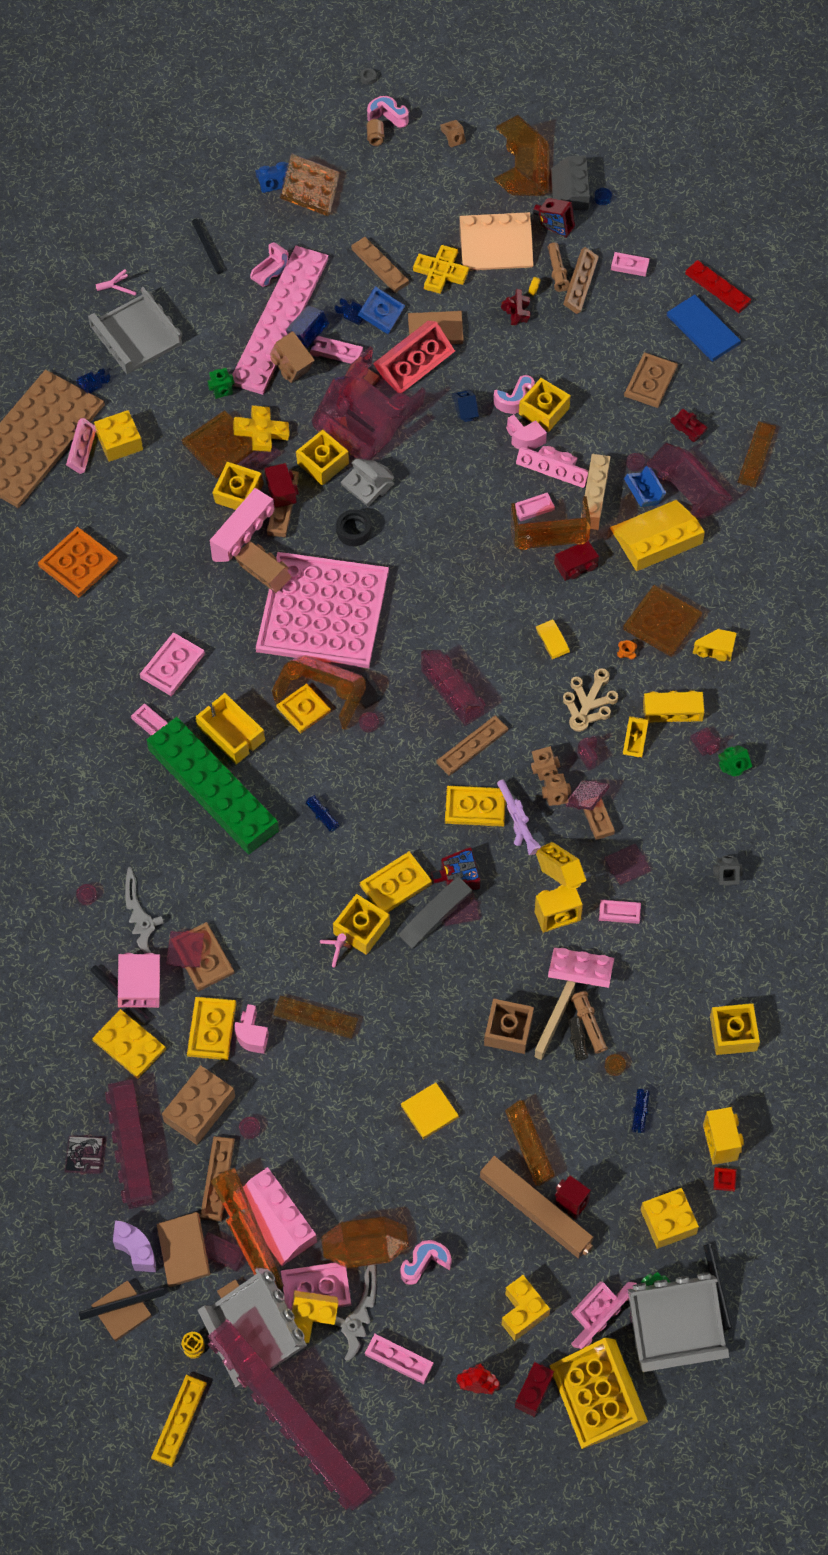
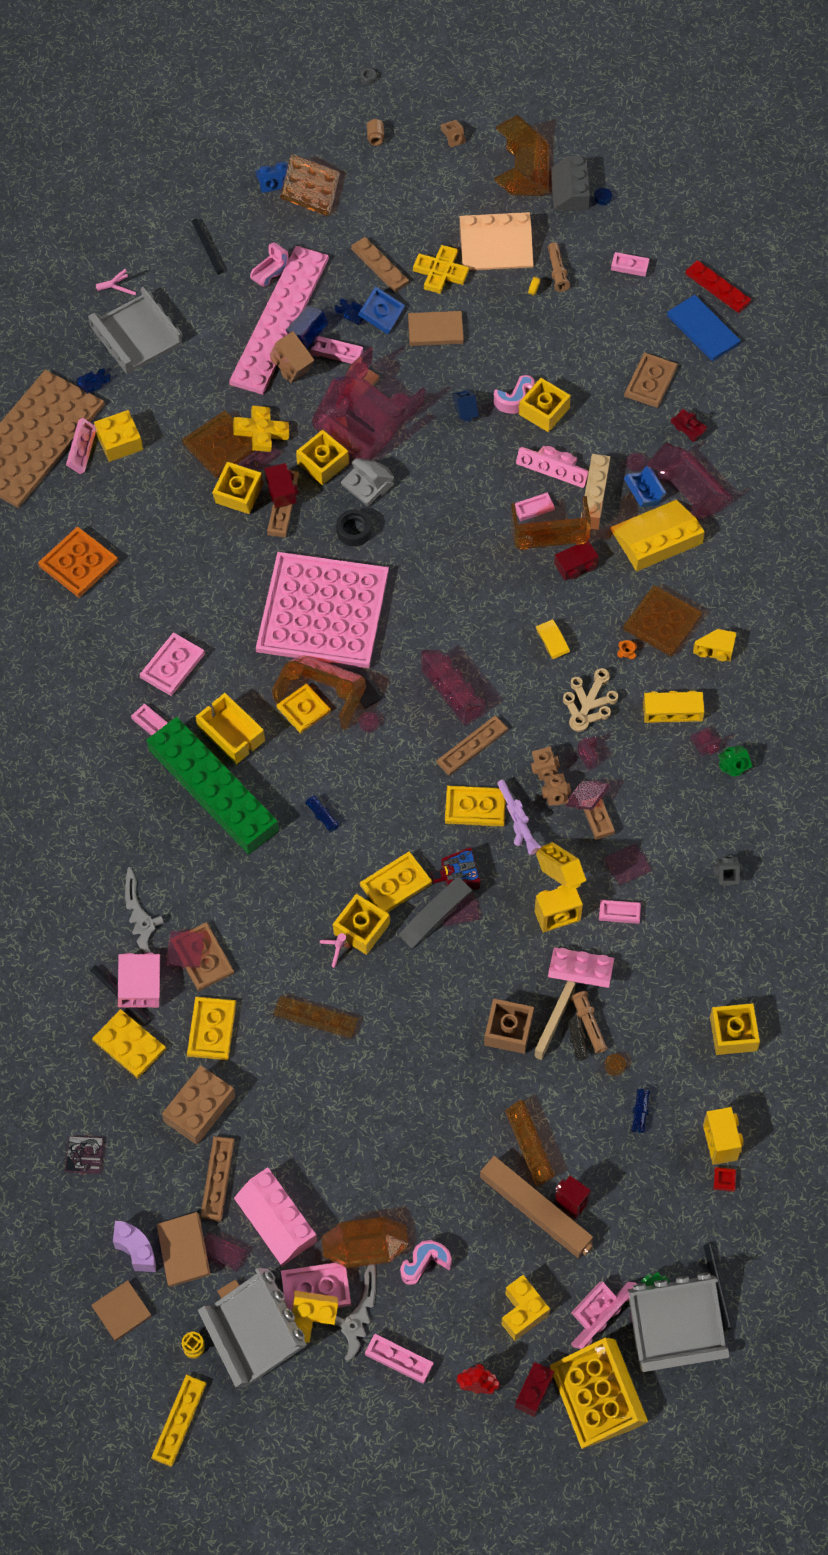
(86, 894): clear pink tile -> none
(121, 1303): black bar -> none
(130, 1144): clear pink brick -> none
(220, 383): green brick -> none
(241, 526): bright pink slope -> none
(244, 1224): clear orange slope -> none
(249, 1127): clear pink tile -> none
(250, 1036): bright pink brick -> none
(263, 566): medium nougat brick -> none
(290, 1415): clear pink brick -> none
(388, 107): bright pink animal -> none
(414, 356): coral slope -> none
(429, 1110): yellow tile -> none
(514, 306): dark red hips -> none
(529, 437): bright pink brick -> none
(556, 216): dark red torso -> none
(580, 280): medium nougat plate -> none
(635, 736): yellow slope -> none
(669, 1218): yellow brick -> none
(756, 454): clear orange plate -> none

